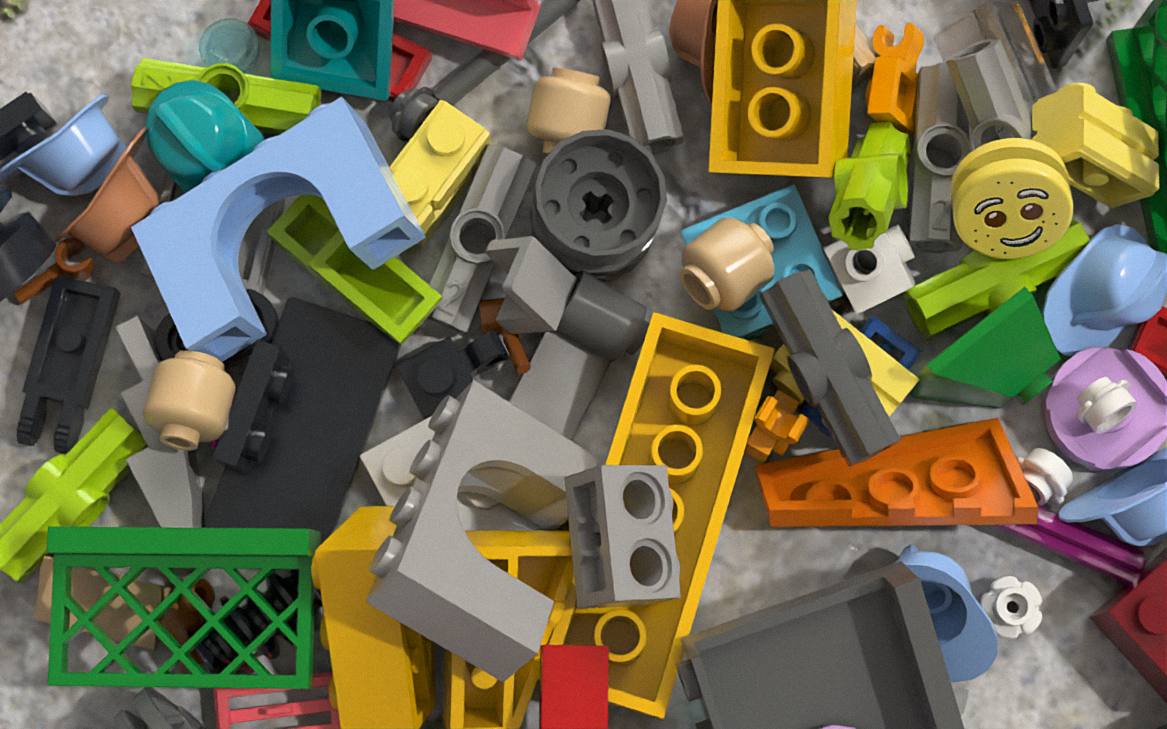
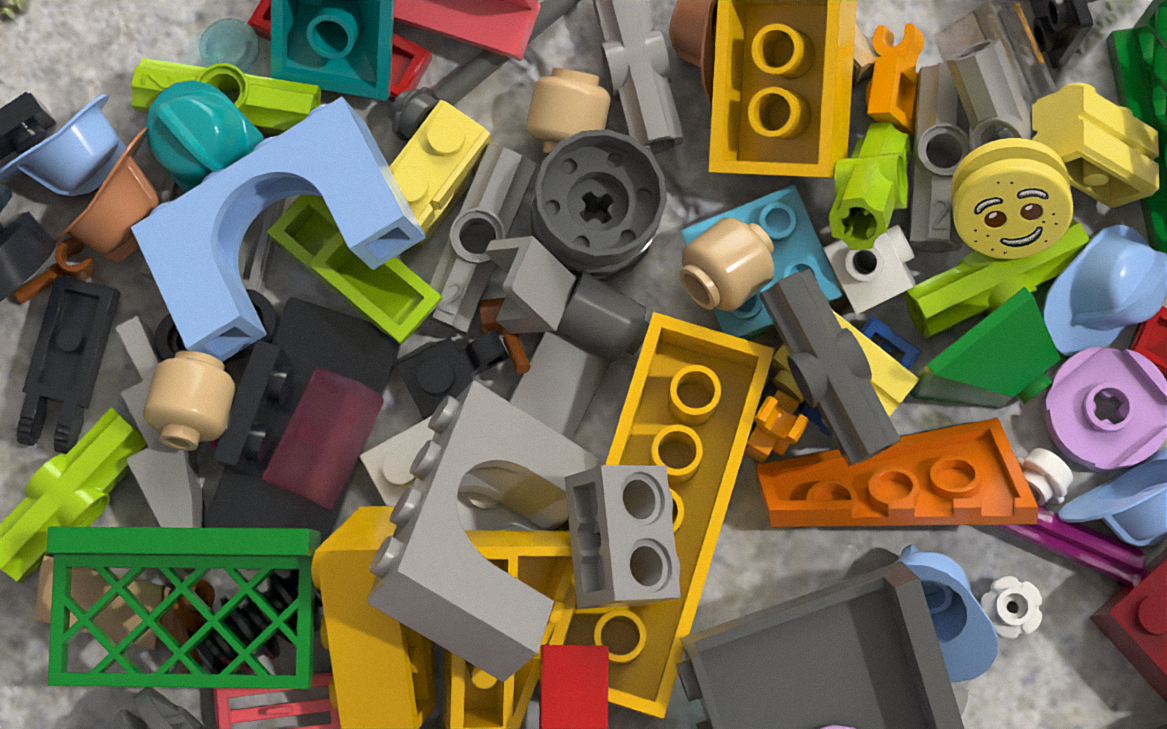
(324, 438): none -> clear pink slope
(1105, 404): white plate -> none

